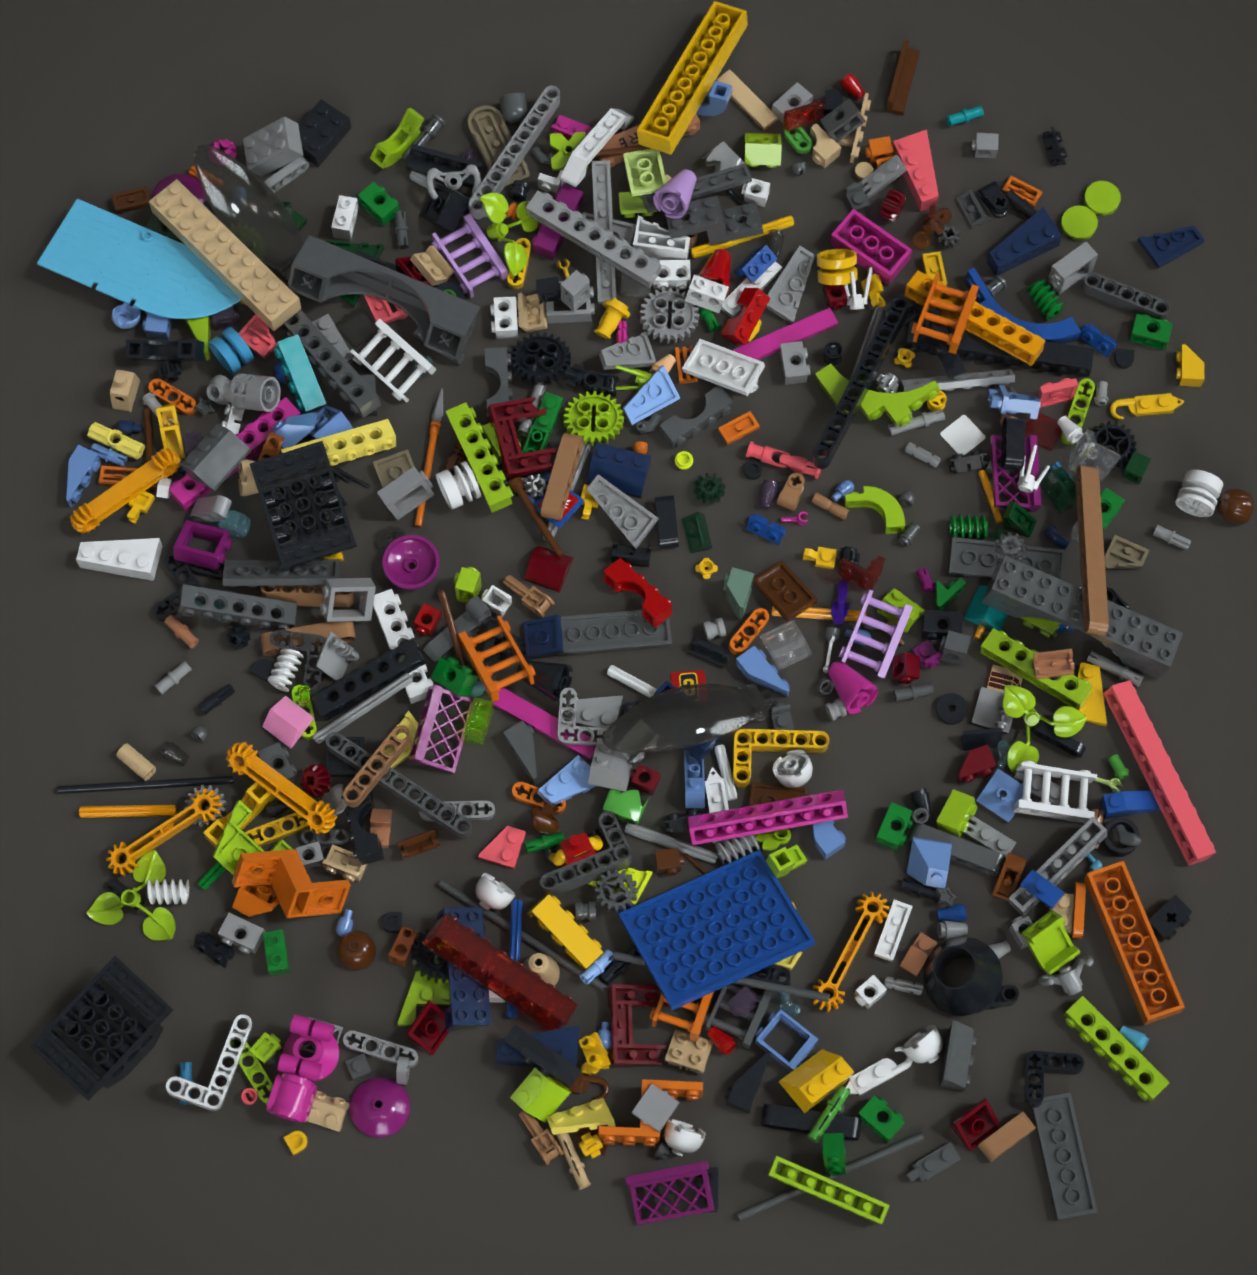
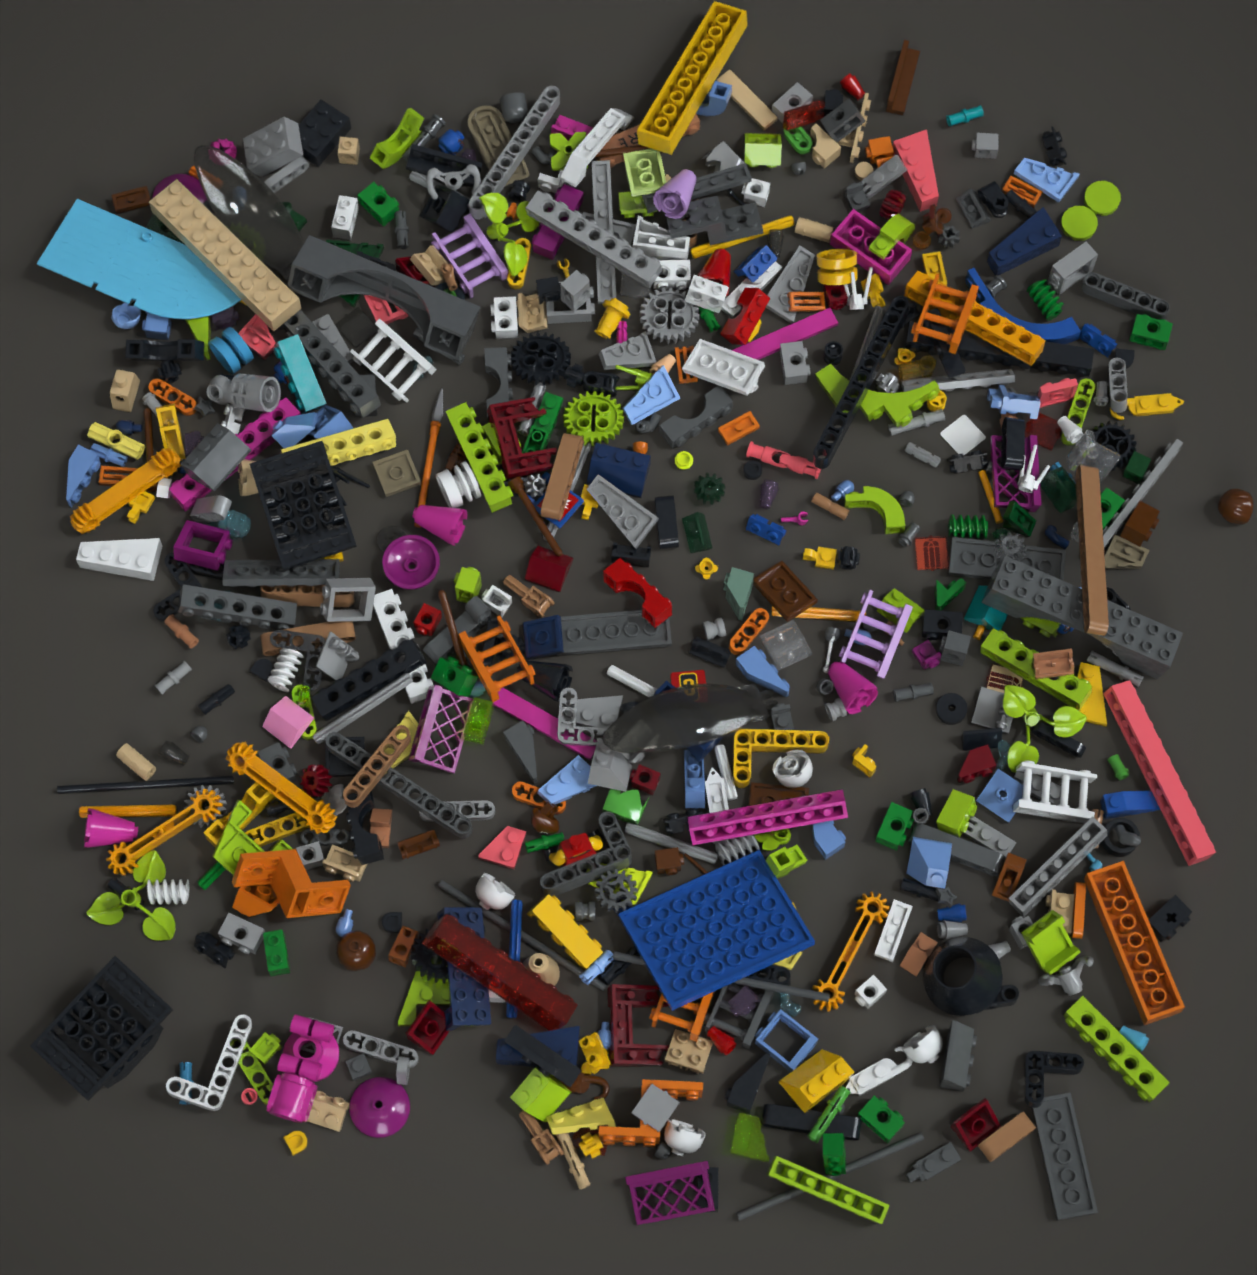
(107, 829): none -> dark pink cone
(272, 446): dark orange leg -> none
(348, 150): none -> tan brick
(406, 492): light grey window -> none
(441, 521): none -> dark pink cone
(448, 273): none -> medium nougat arm
(451, 142): none -> blue head
(748, 1138): none -> clear neon green wing
(790, 494): medium nougat piece -> none
(792, 302): none -> orange tile
(814, 229): none -> tan axle
(839, 607): dark purple piece -> none
(864, 578): clear red bracket -> none
(864, 764): none -> yellow bracket
(894, 230): none -> lime arch
(903, 985): light grey axle -> none
(906, 667): dark red brick -> none
(916, 369): none -> clear yellow piece
(925, 580): magenta pin -> none
(931, 553): none -> clear red piece
(1042, 889): blue tile -> none
(1051, 181): none -> light blue wing
(1112, 783): yellowish green hand -> none
(1118, 377): none -> light grey beam
(1139, 524): none -> reddish brown brick
(1141, 491): none -> light grey plate
(1171, 245): dark blue wing -> none
(1171, 537): light grey axle -> none
(1190, 368): yellow slope -> none
(1199, 493): white wheel -> none

